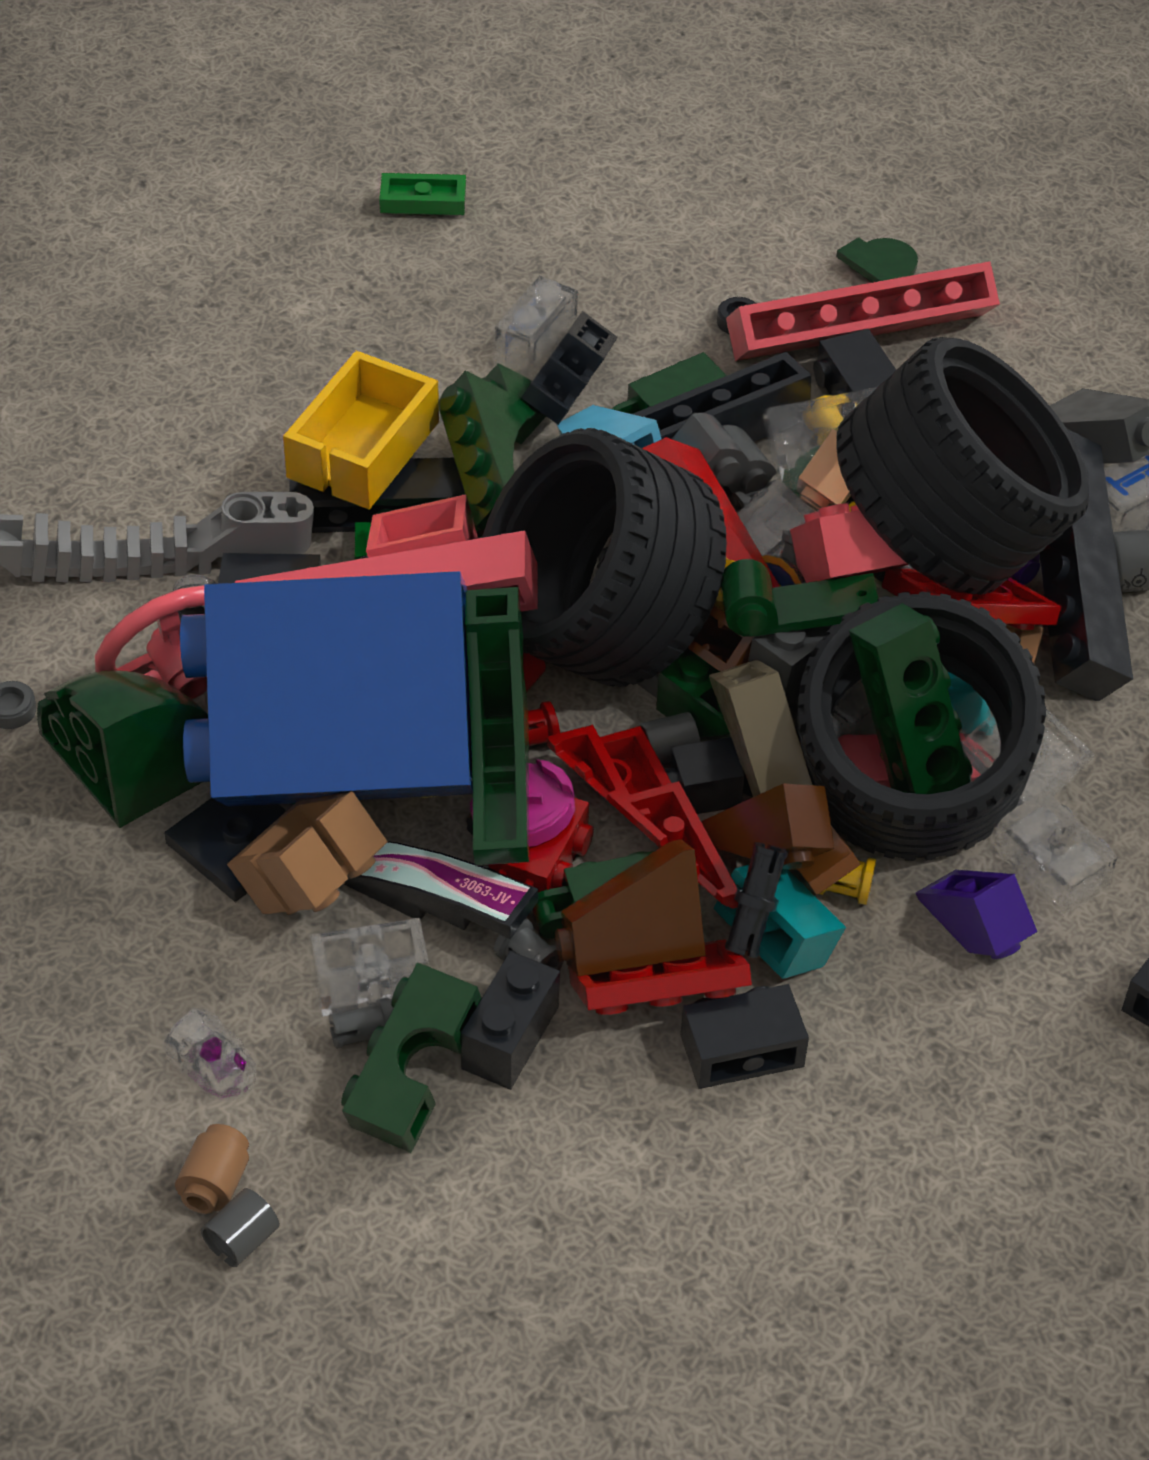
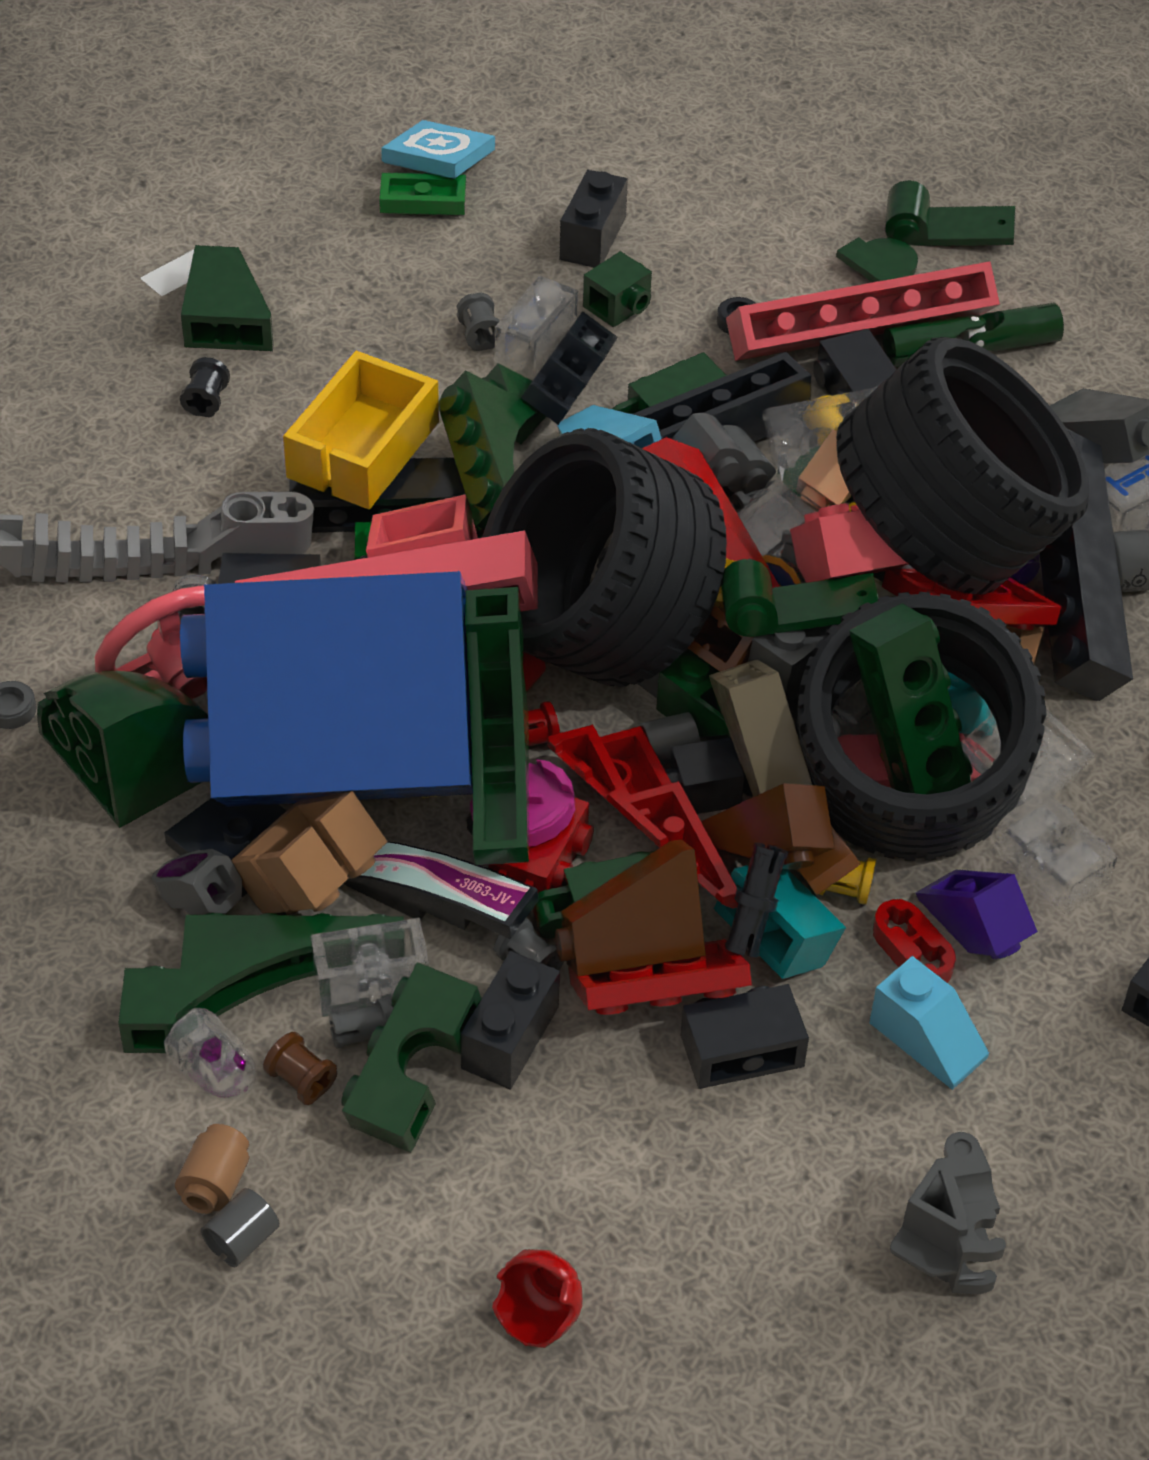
(170, 275): none -> white sticker
(199, 882): none -> dark grey rock
(206, 383): none -> black bush
(221, 967): none -> dark green arch
(224, 303): none -> dark green slope
(300, 1068): none -> reddish brown bush
(438, 149): none -> medium azure tile
(477, 326): none -> dark grey bush
(538, 1297): none -> red hair
(593, 218): none -> black brick
(617, 289): none -> dark green brick
(918, 224): none -> dark green door
(919, 940): none -> red beam
(928, 1022): none -> medium azure slope
(949, 1219): none -> dark grey piece
(991, 331): none -> dark green piece

